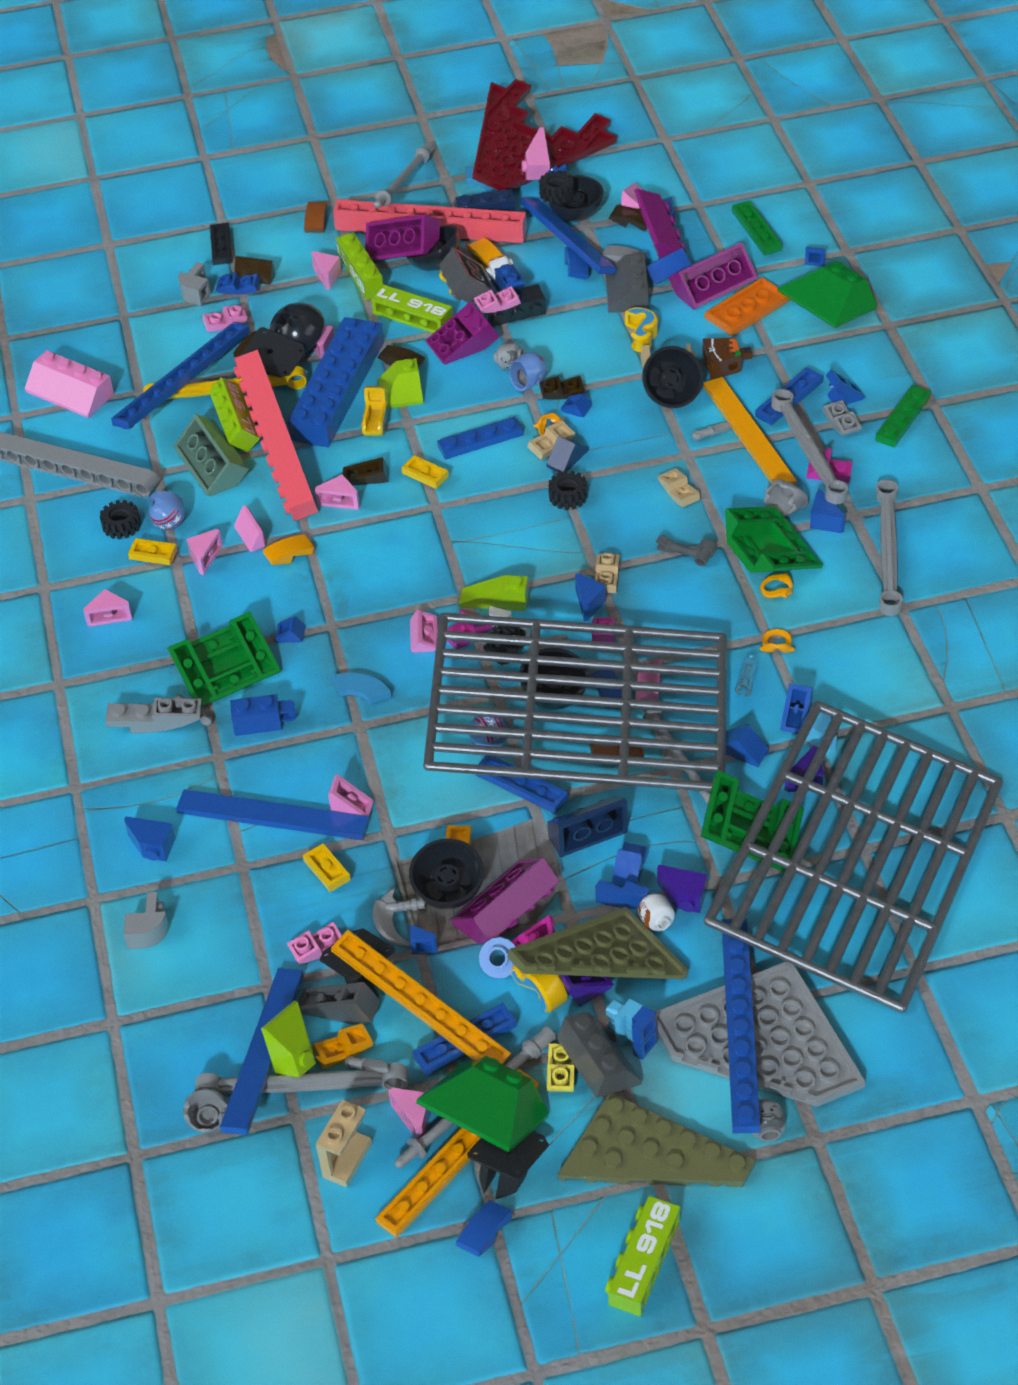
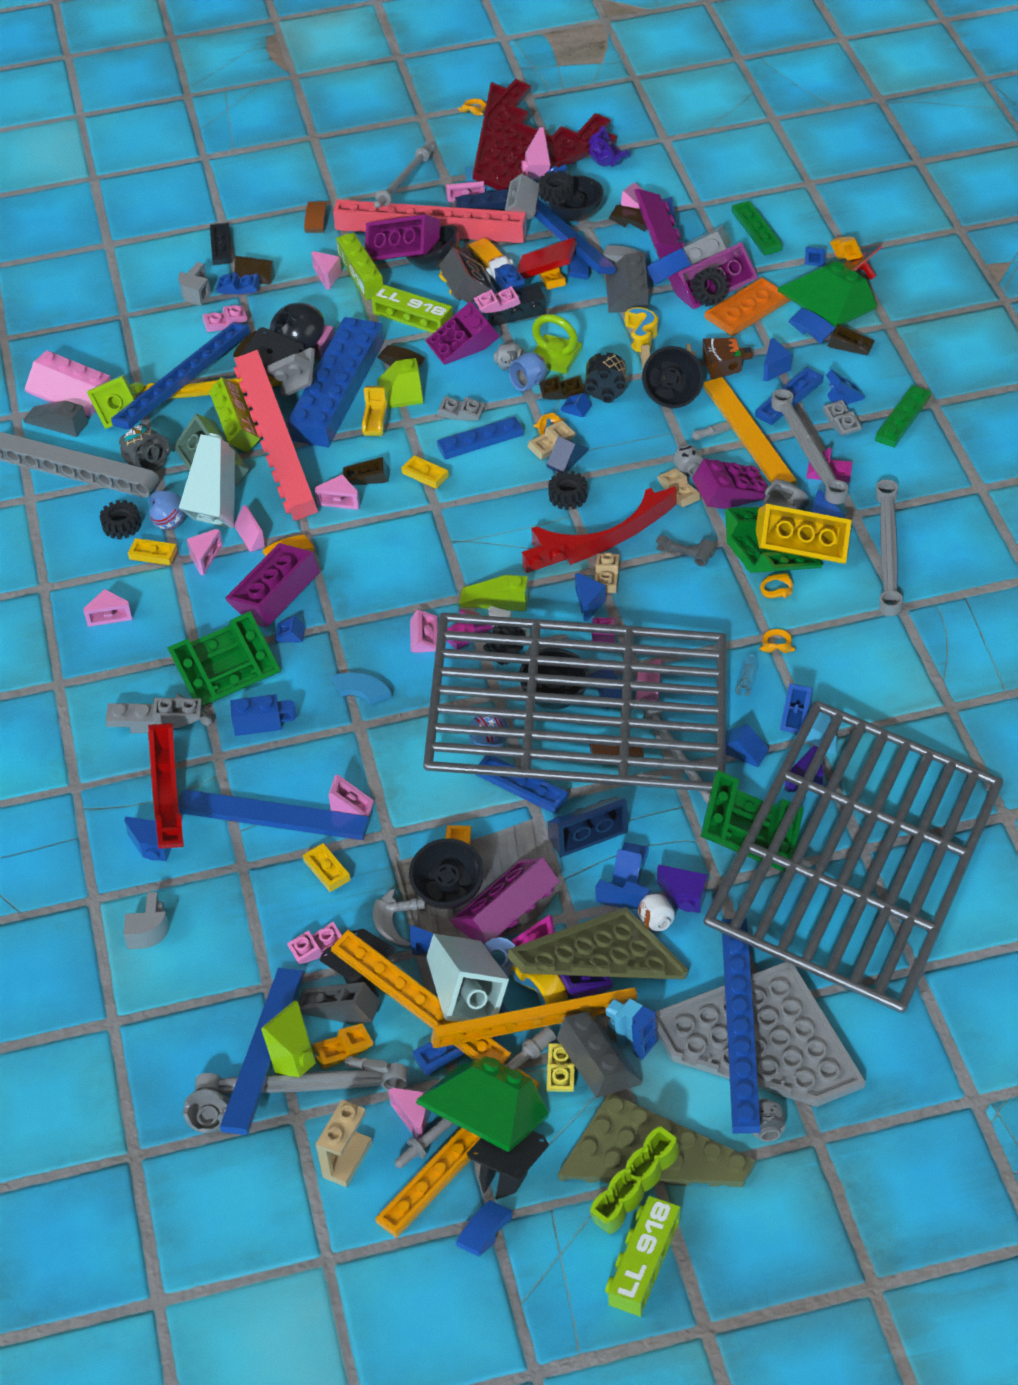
(59, 417): none -> dark grey slope
(113, 397): none -> lime tile
(144, 448): none -> dark grey brick
(164, 788): none -> red slope
(211, 483): none -> light aqua slope
(274, 583): none -> magenta slope
(293, 371): none -> light grey bracket
(461, 189): none -> bright pink slope
(465, 978): none -> light aqua slope
(467, 410): none -> light grey slope
(475, 110): none -> light orange piece
(523, 196): none -> light grey brick
(525, 1019): none -> light orange tile
(547, 258): none -> red tile
(553, 279): none -> light orange slope
(556, 351): none -> lime tile
(557, 547): none -> red slope
(604, 151): none -> dark purple helmet
(606, 377): none -> black brick
(629, 1184): none -> lime brick
(687, 459): none -> light grey head
(700, 291): none -> black tyre
(707, 245): none -> light grey brick
(728, 484): none -> magenta slope
(777, 360): none -> blue slope
(803, 533): none -> yellow slope
(813, 324): none -> blue slope
(846, 248): none -> light orange slope
(850, 341): none -> dark brown slope
(861, 263): none -> shield

